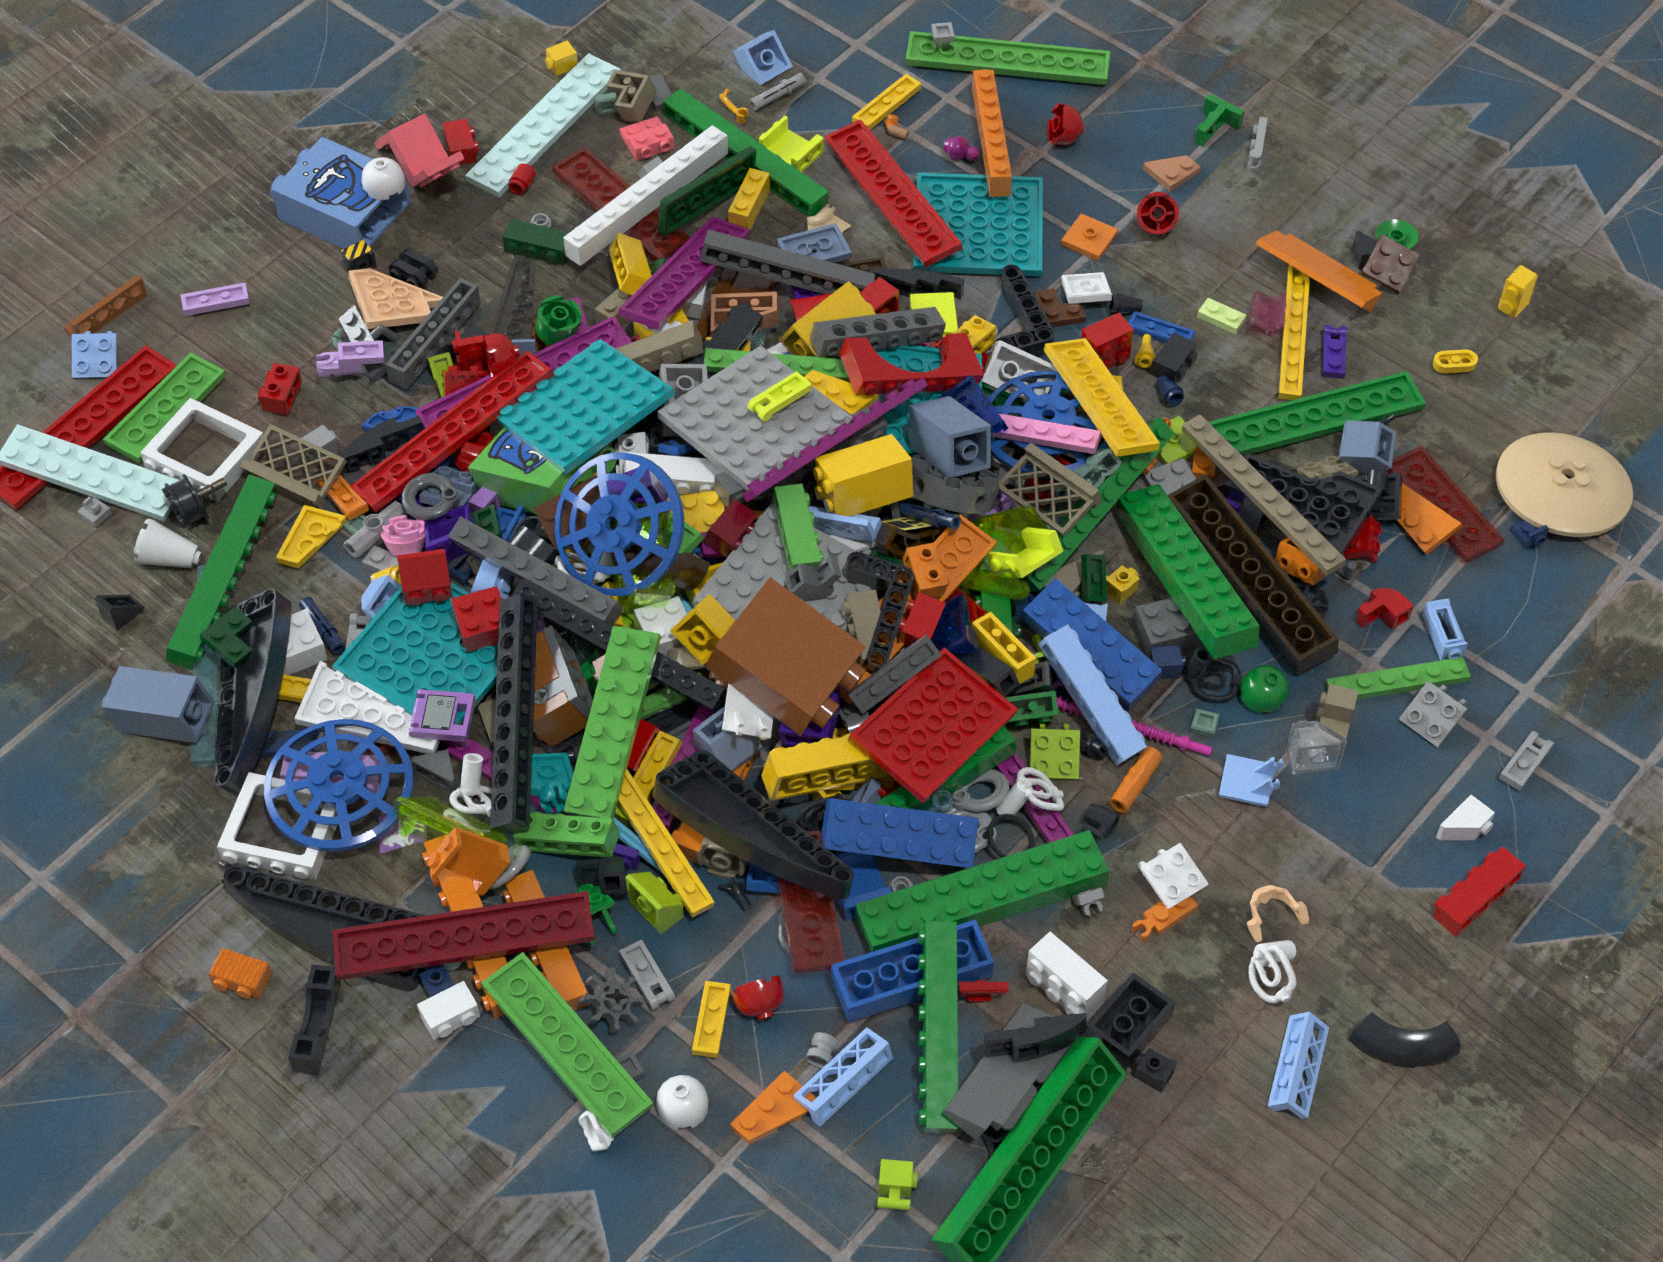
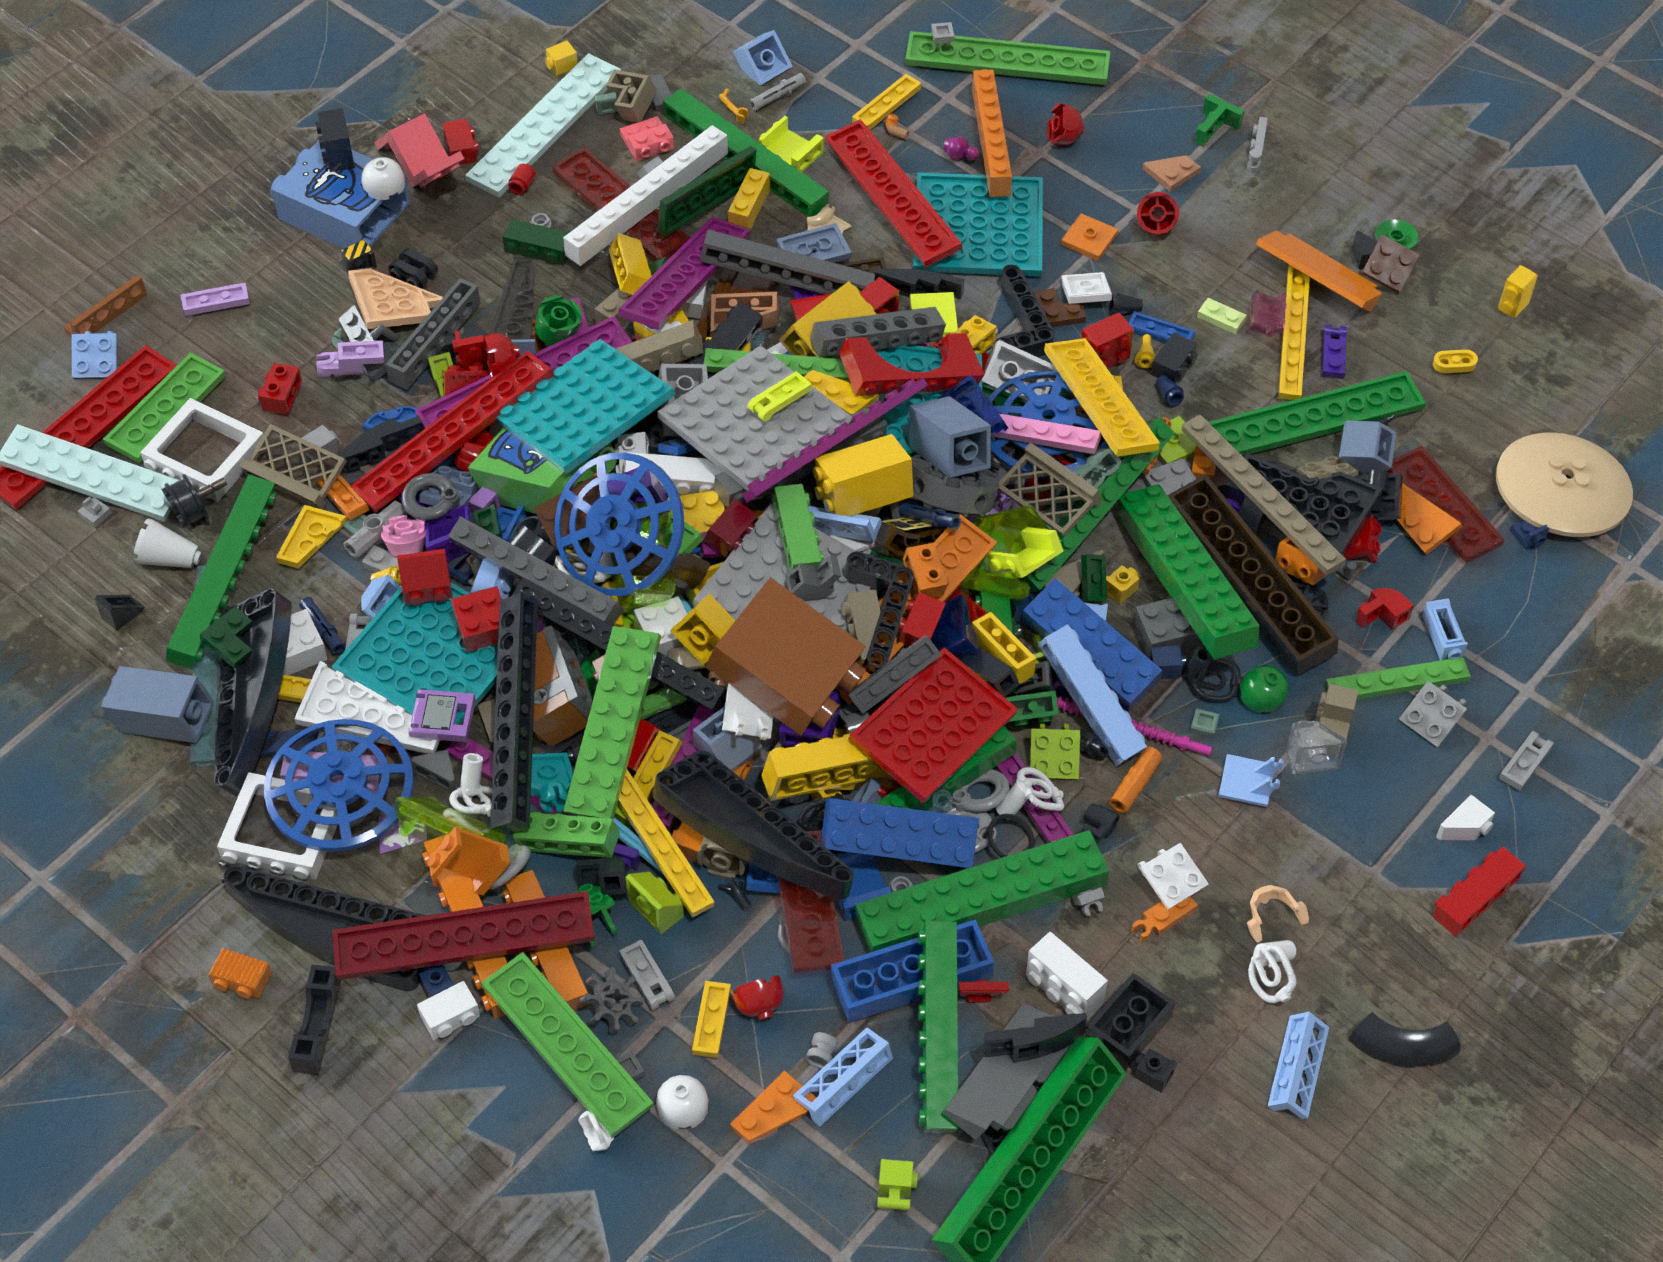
(334, 140): none -> black brick

